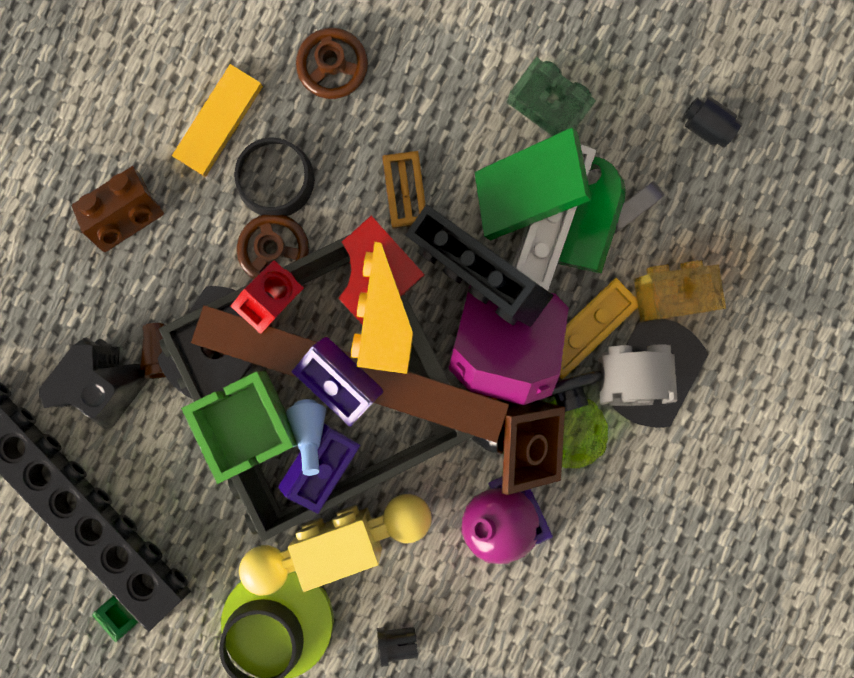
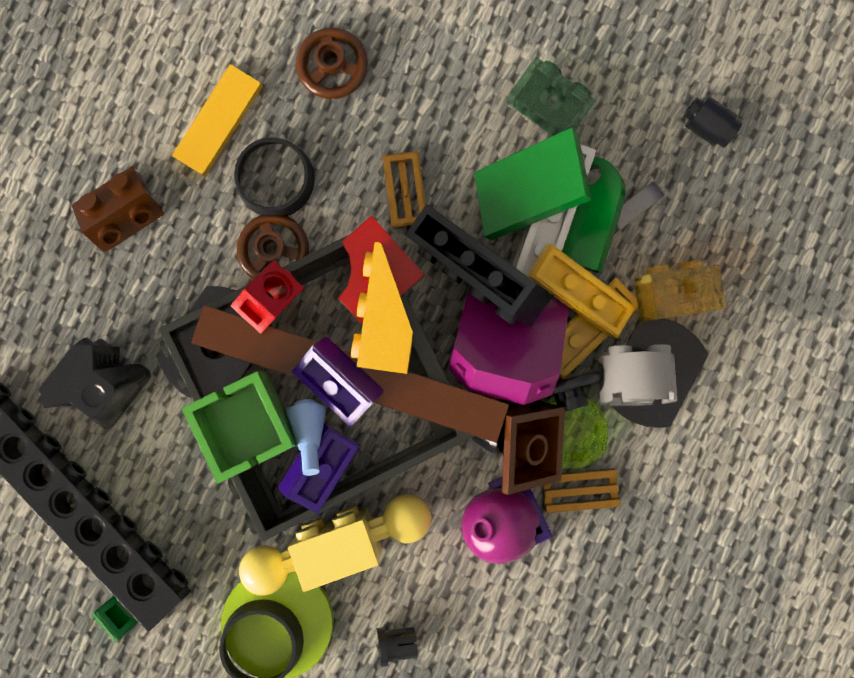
(151, 350): reddish brown cone -> none
(581, 291): none -> yellow tile
(611, 488): none -> pearl gold tile

